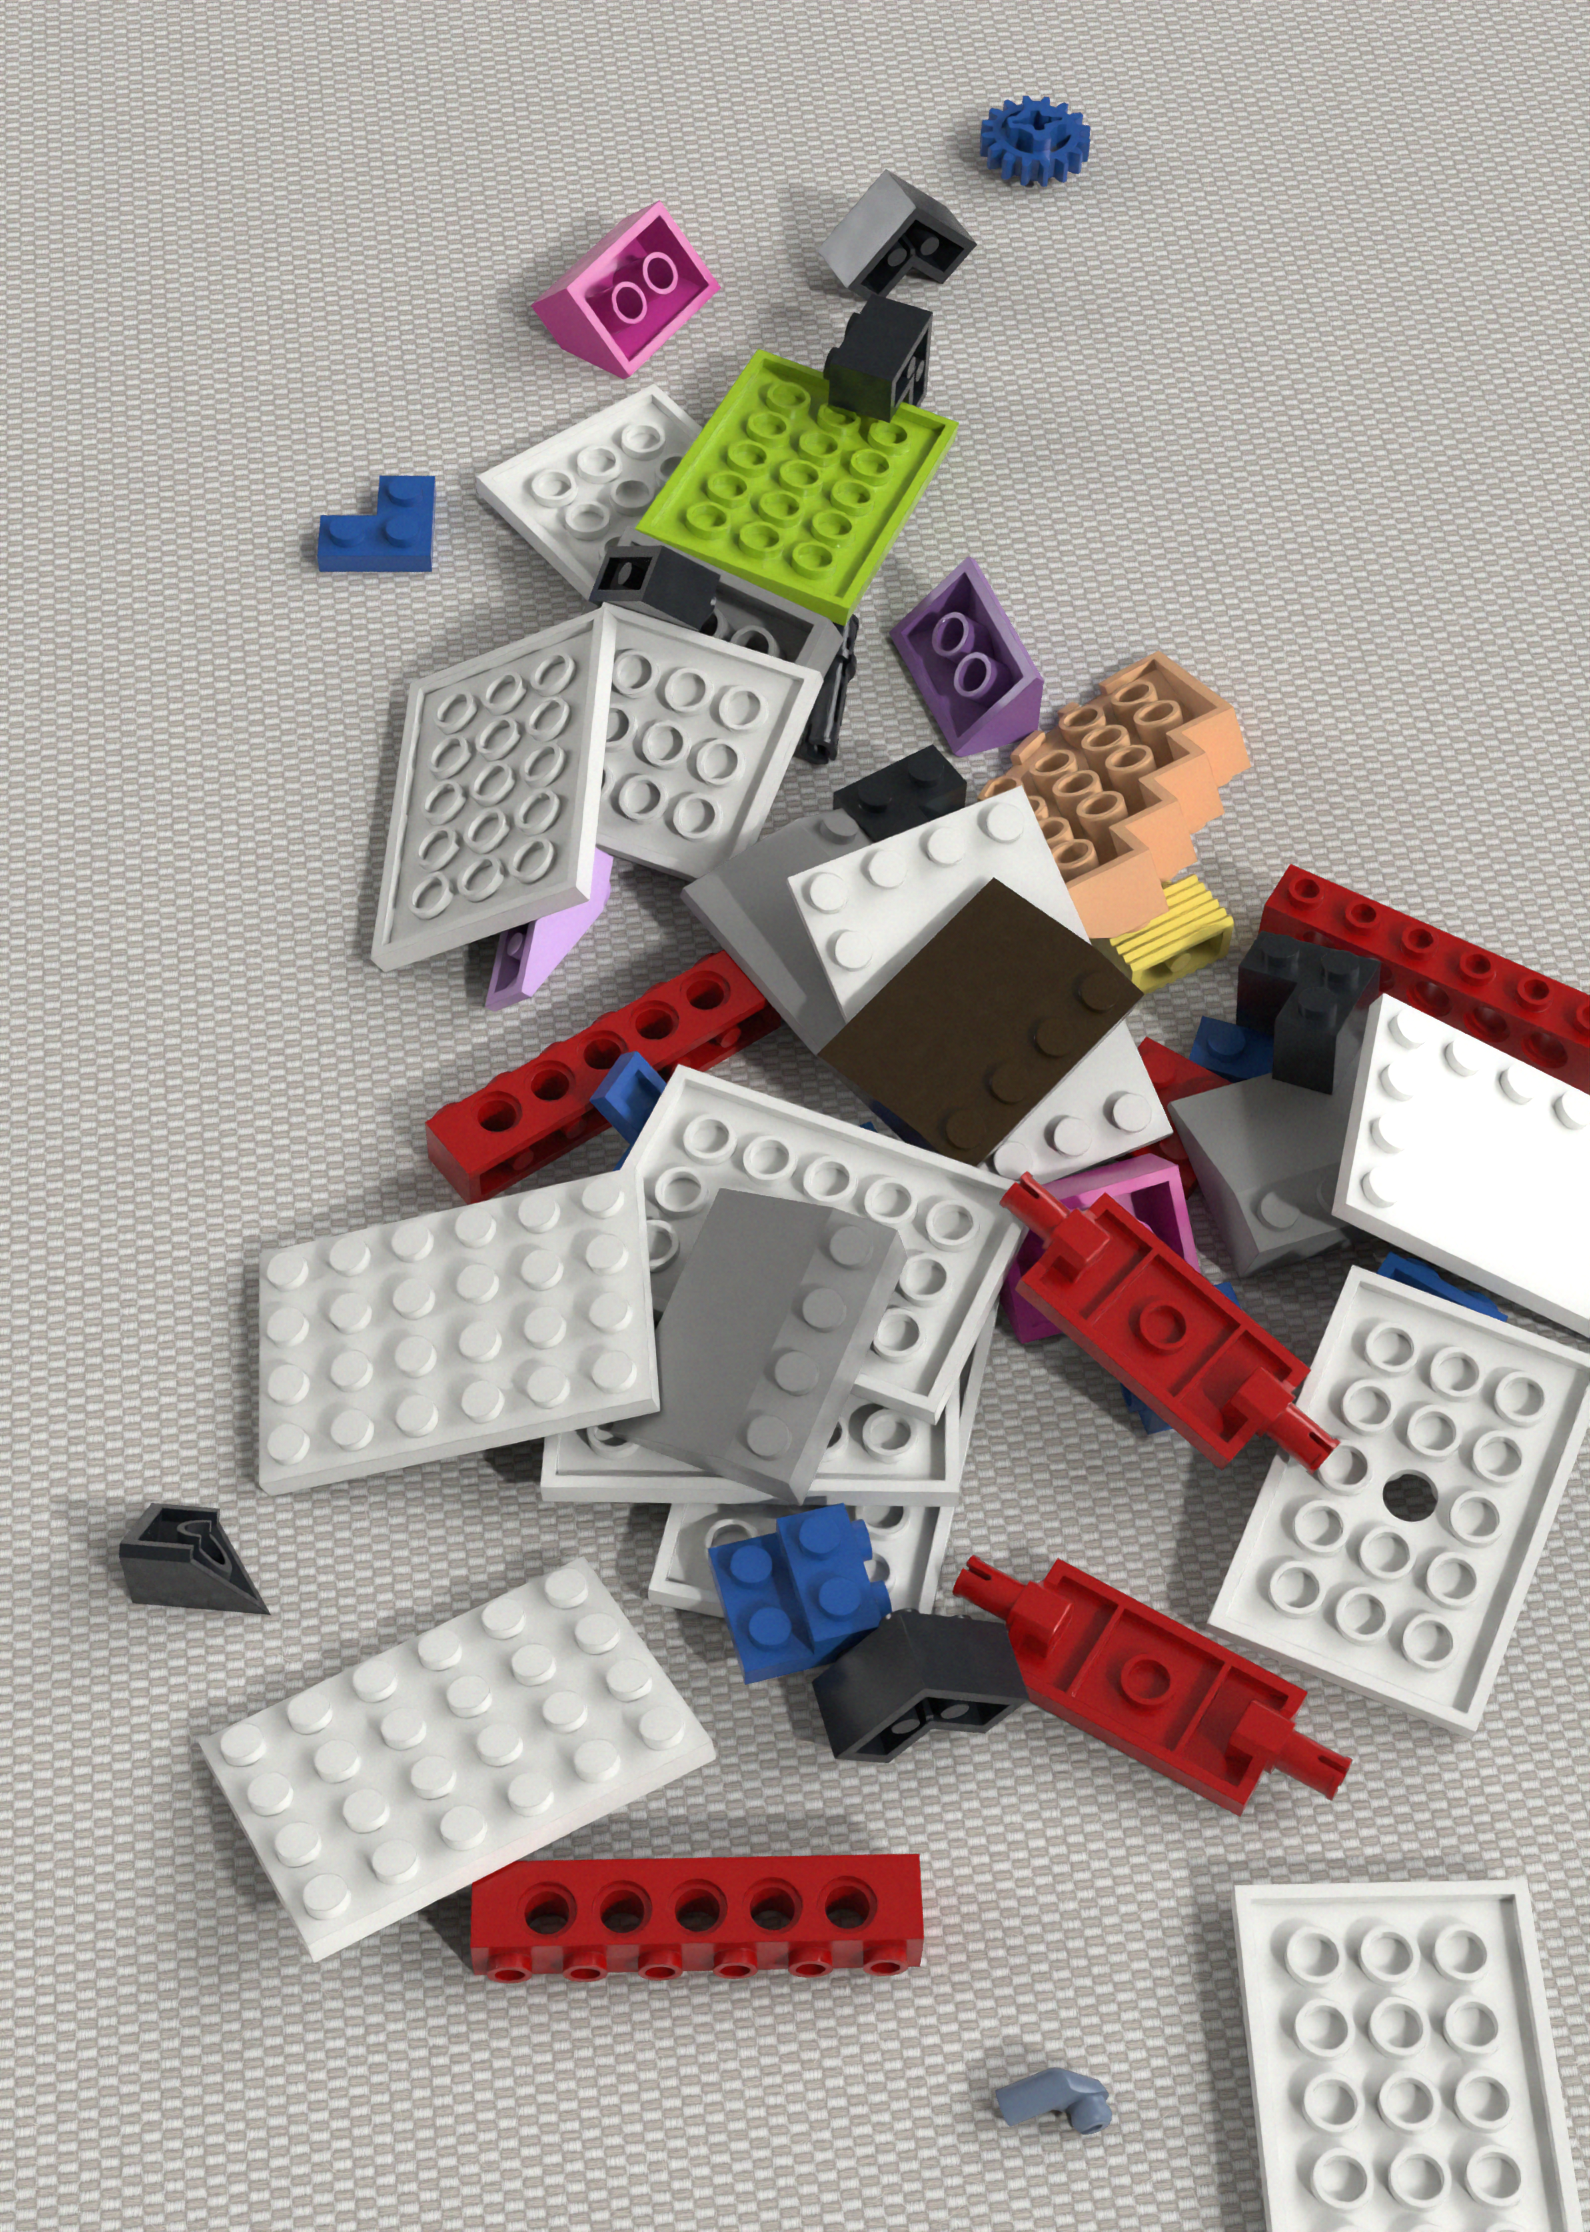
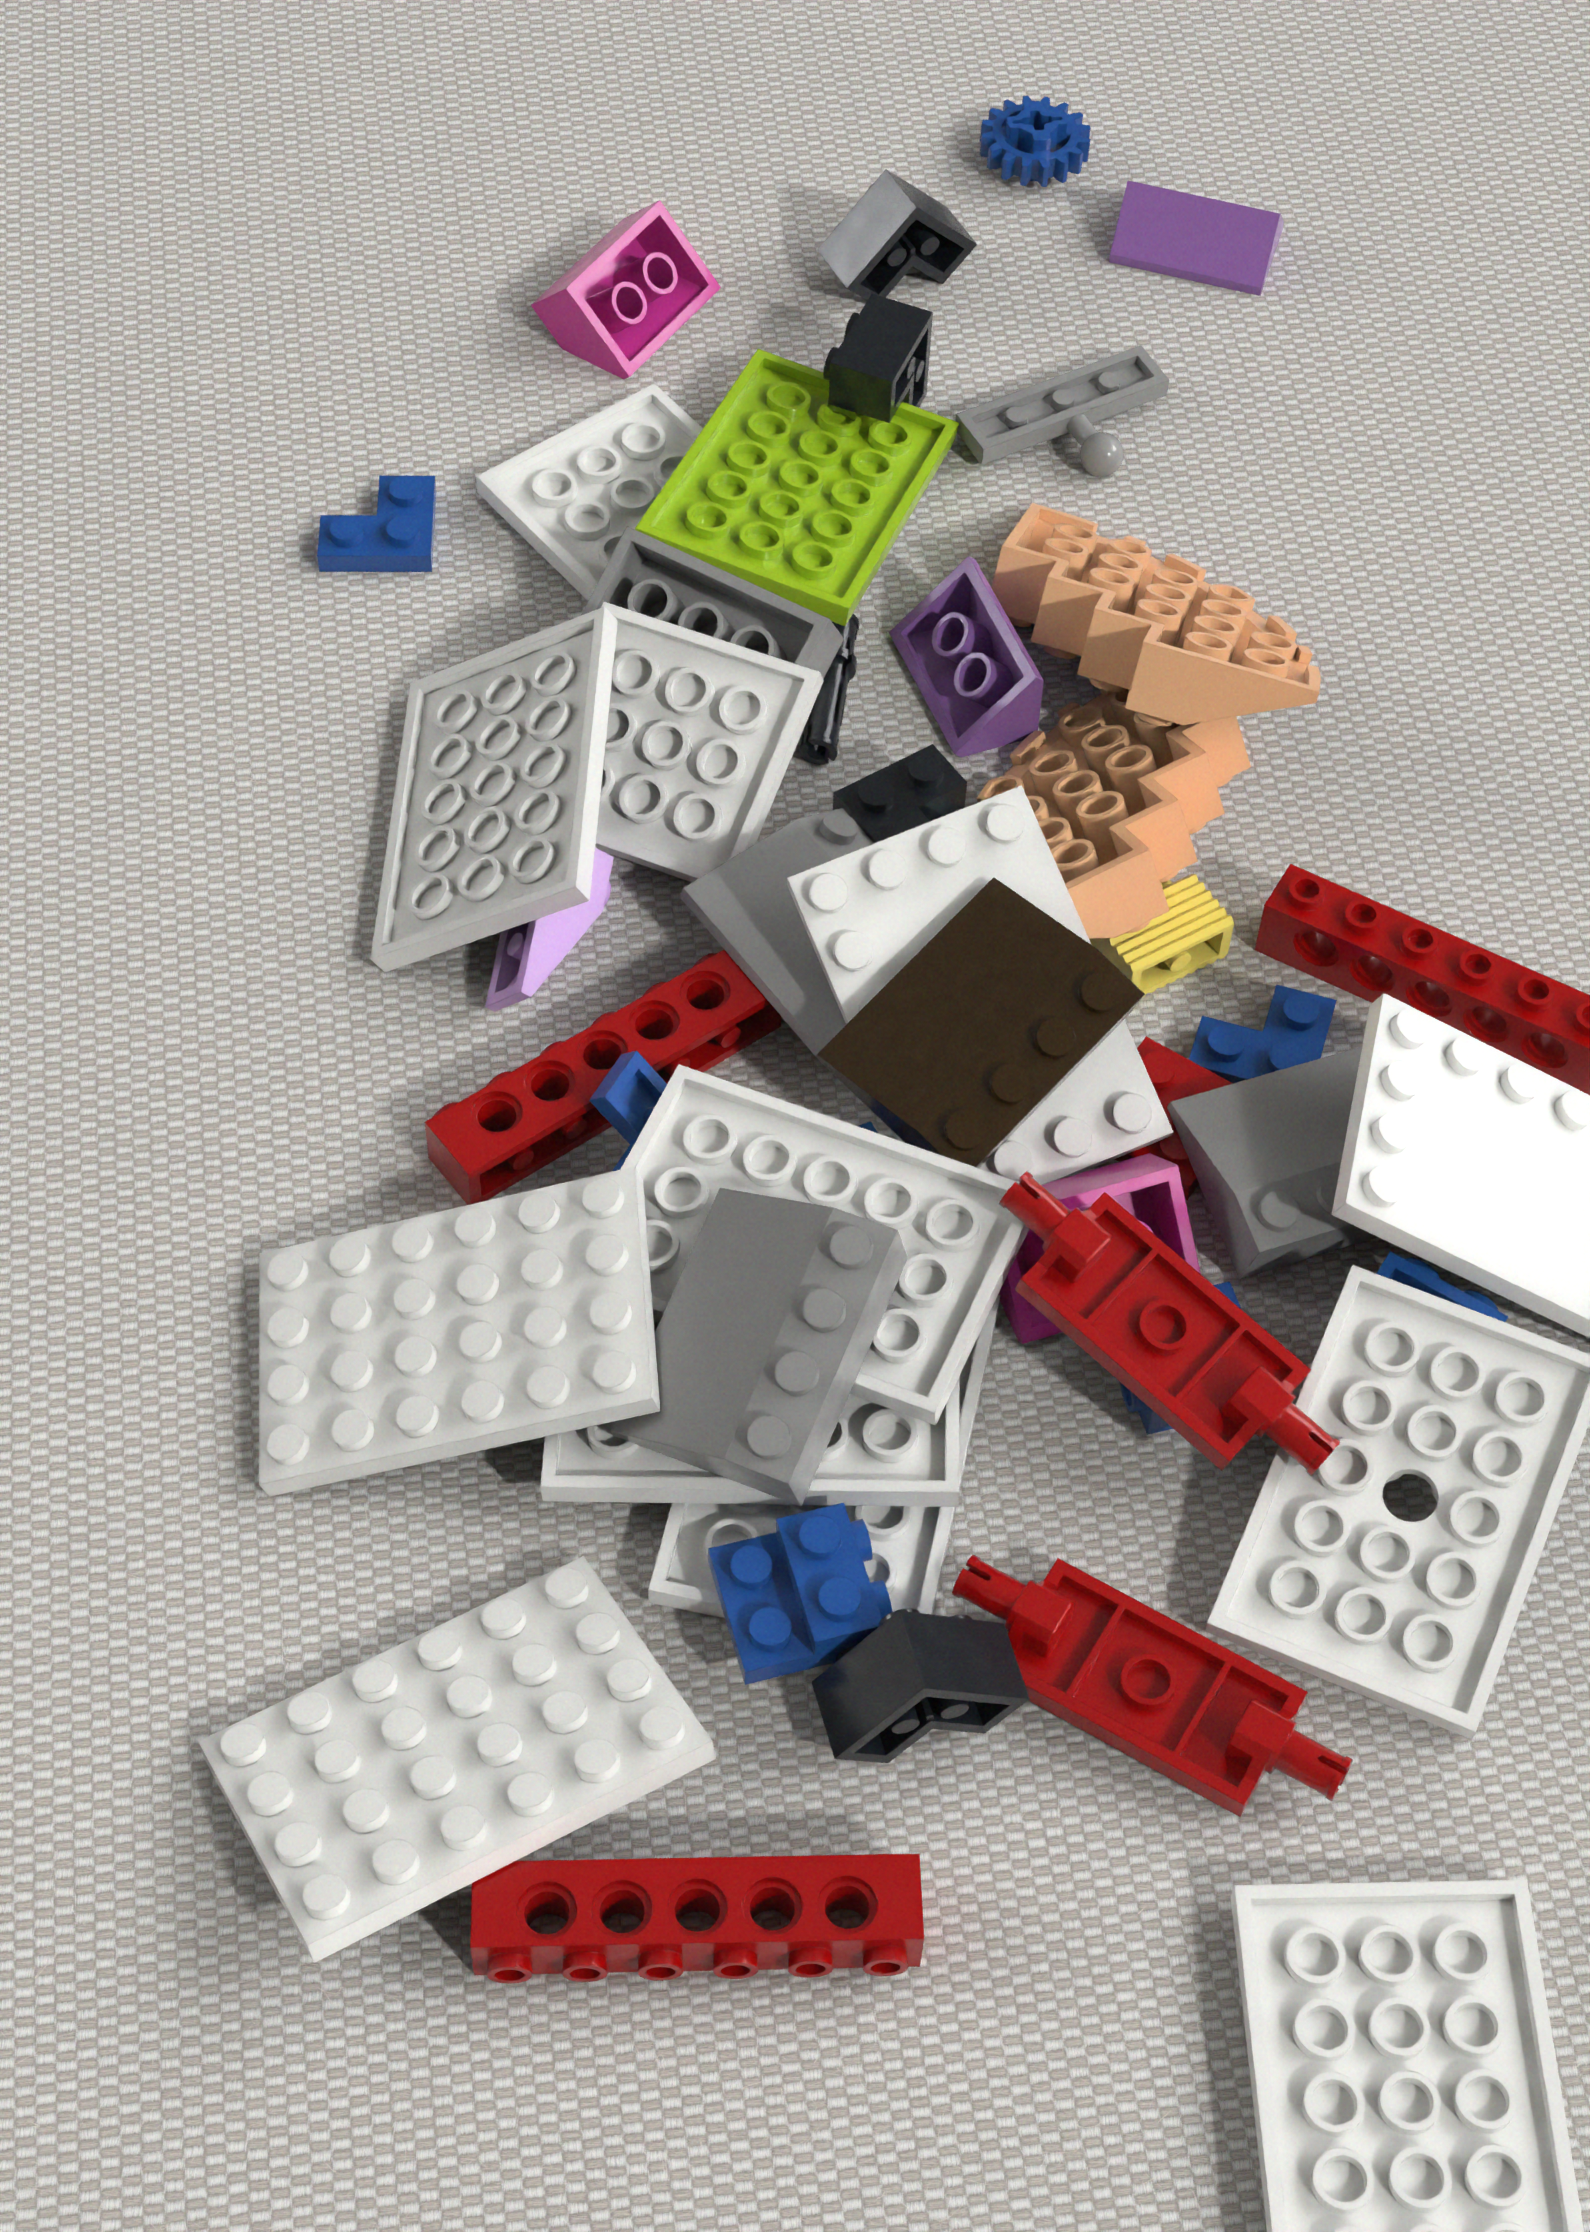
(186, 1561): black slope -> none
(657, 585): black slope -> none
(1059, 2091): sand blue arm -> none
(1065, 406): none -> light grey plate
(1148, 624): none -> light nougat brick
(1195, 238): none -> medium lavender slope
(1310, 1002): black brick -> none

